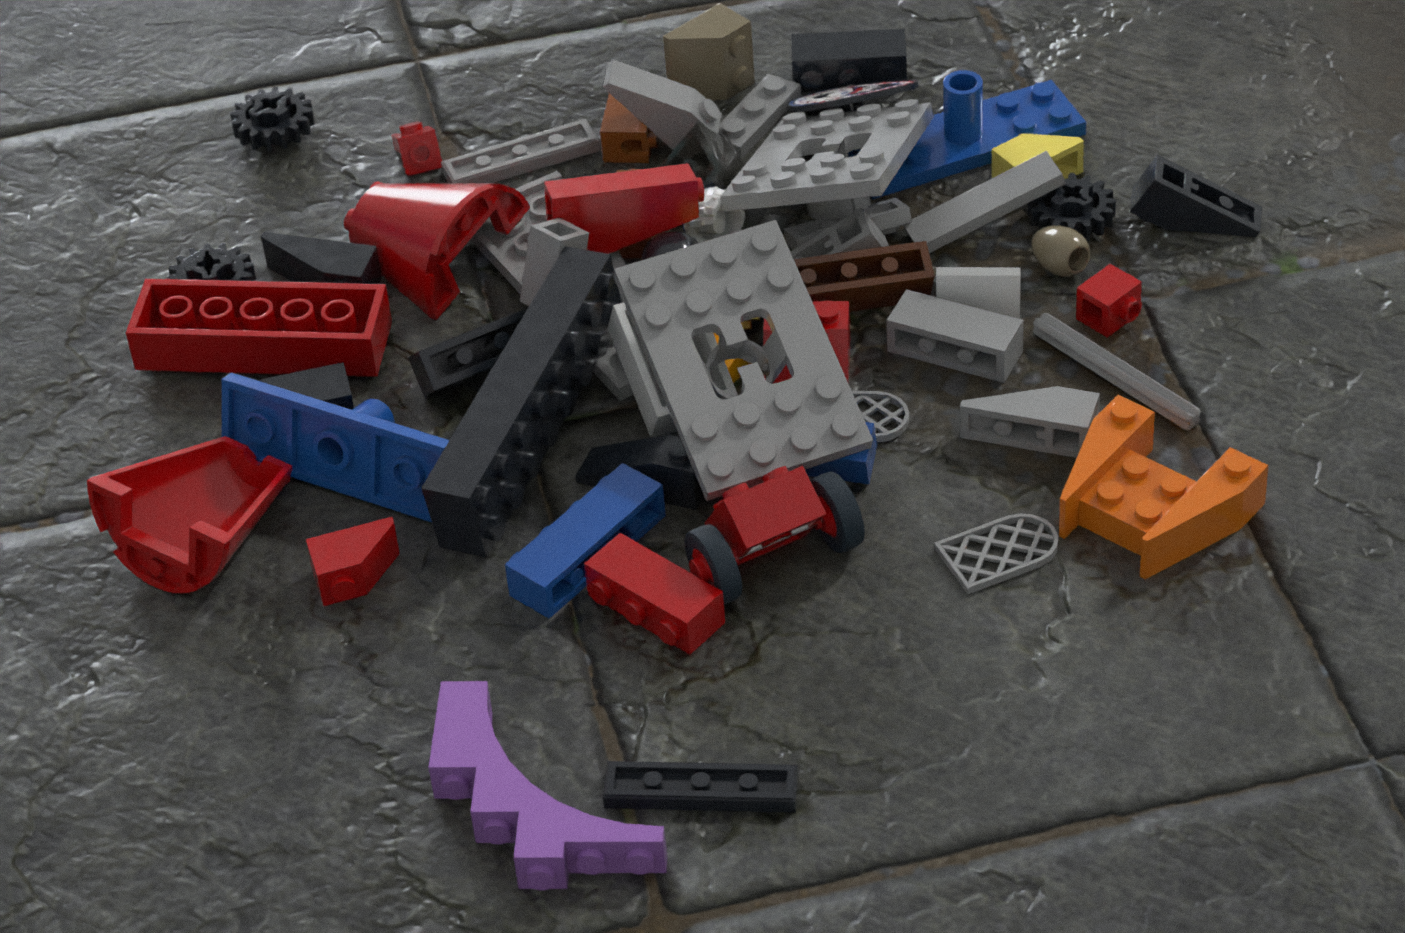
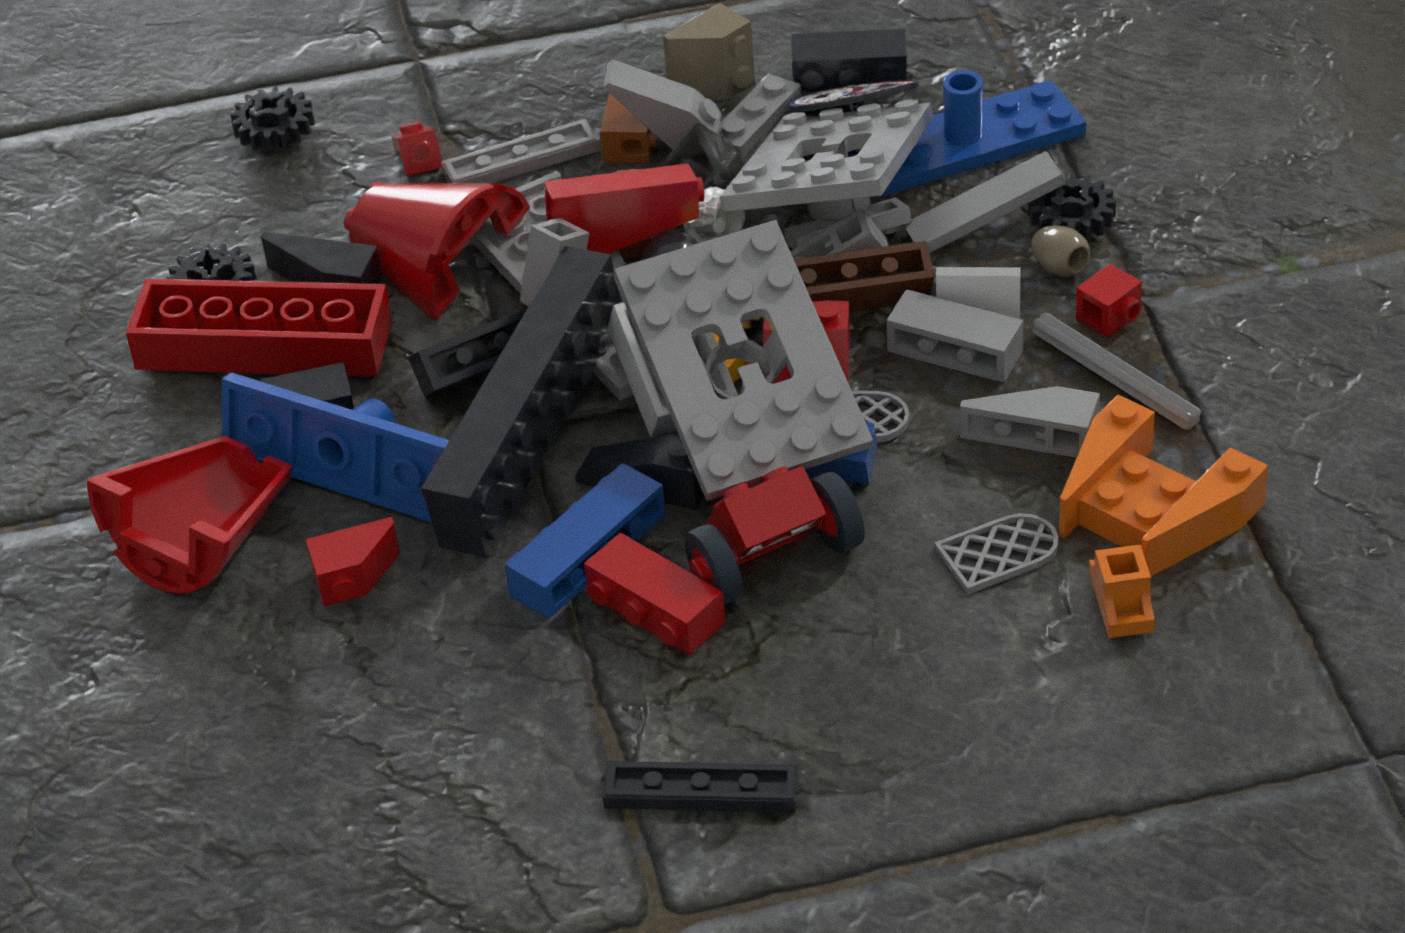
(509, 809): medium lavender arch -> none
(1064, 150): light yellow slope -> none
(1123, 590): none -> orange brick
(1188, 202): black slope -> none

